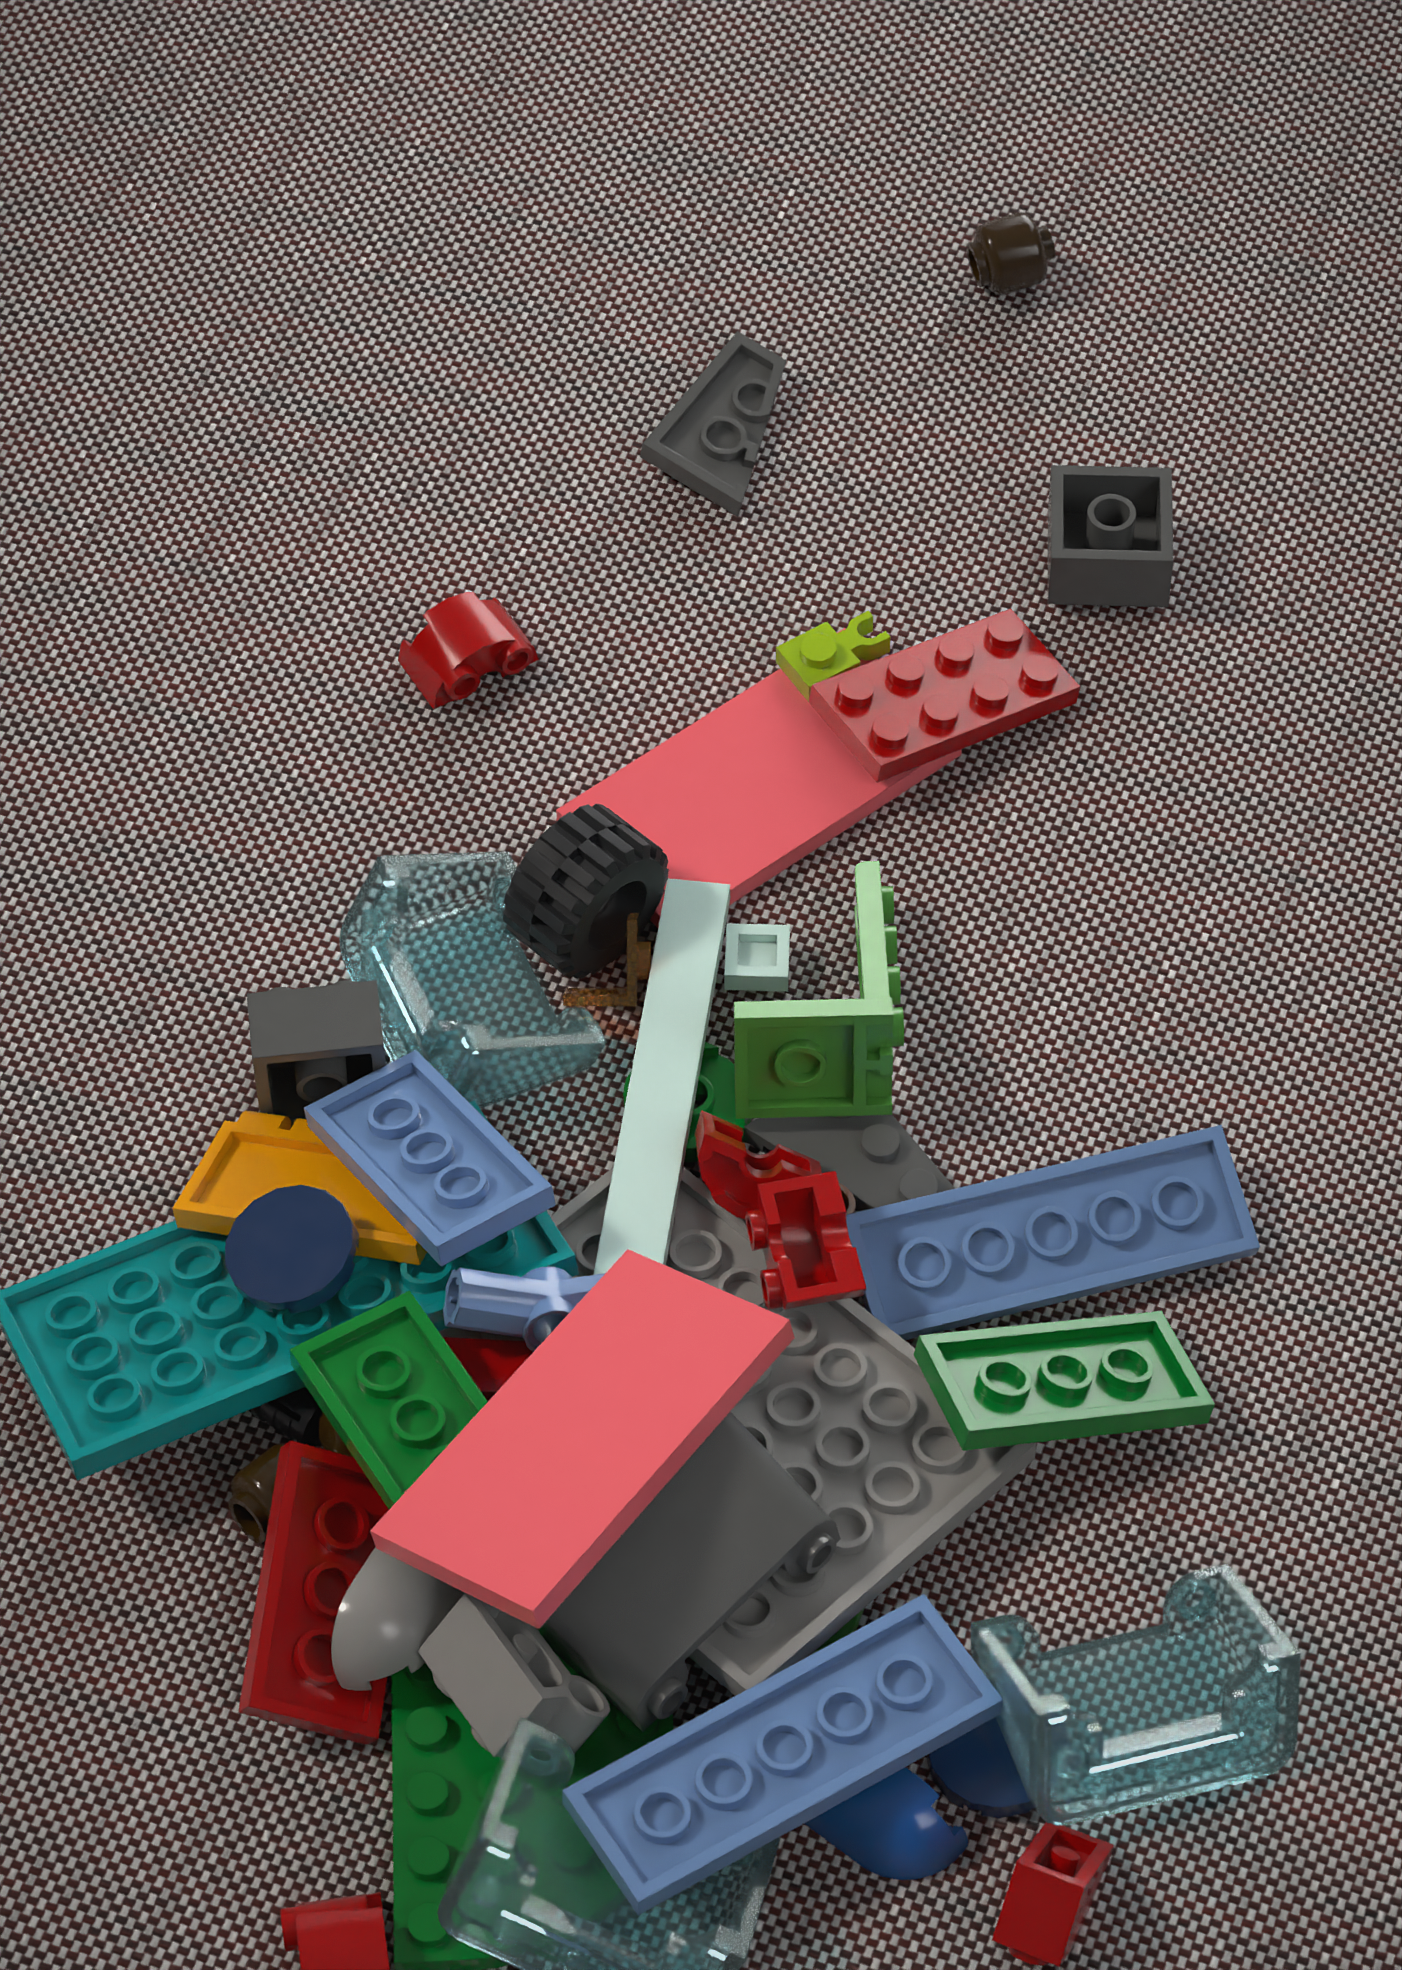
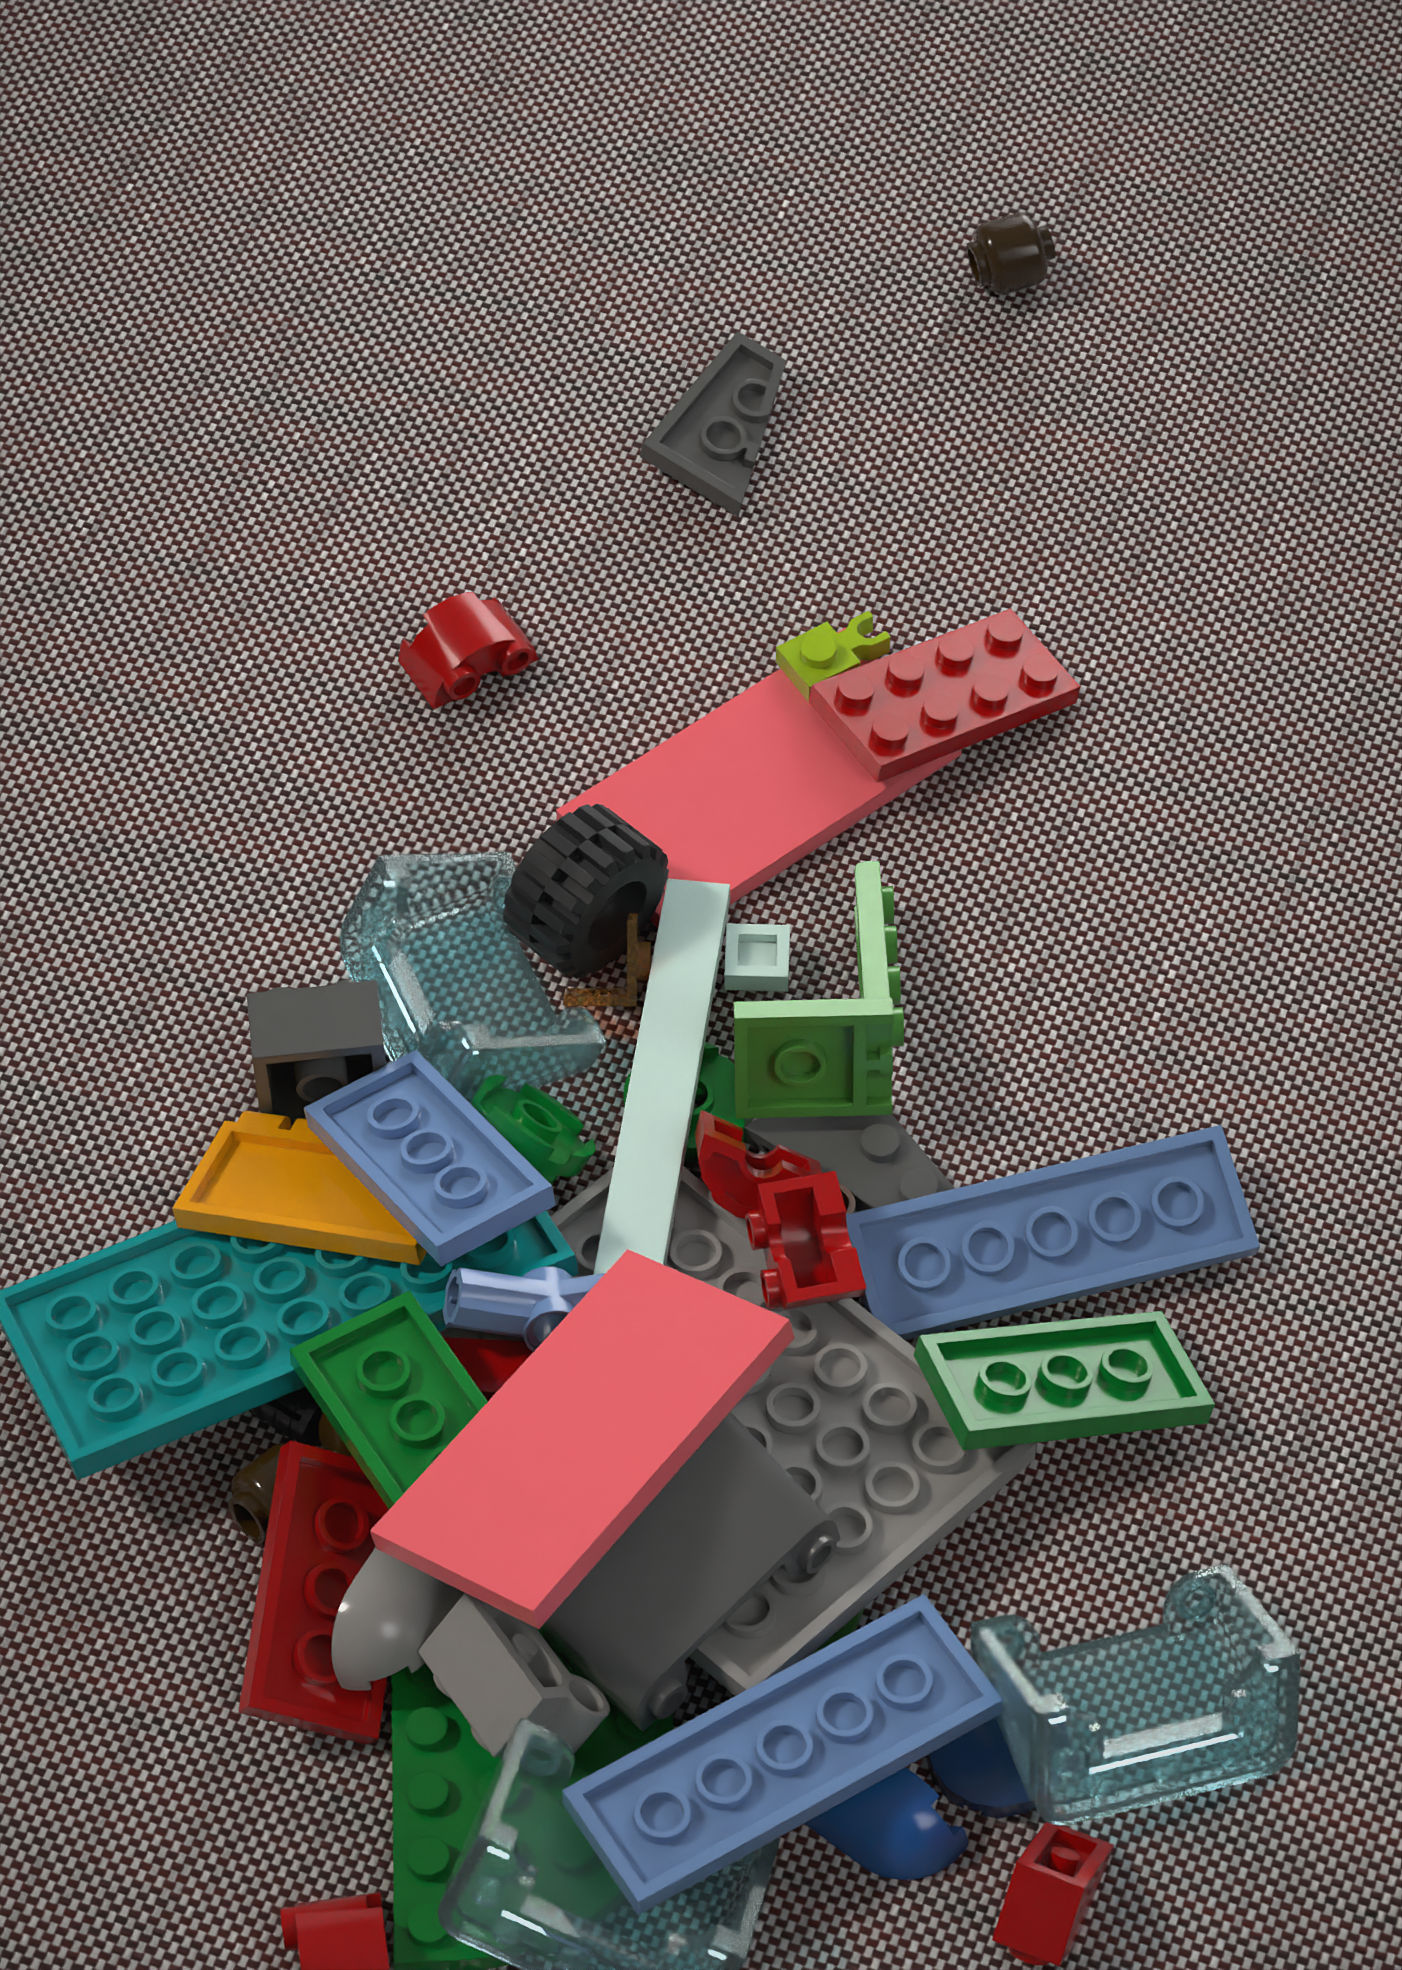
(291, 1249): dark blue tile -> none
(535, 1127): none -> green plate
(1110, 536): dark grey brick -> none

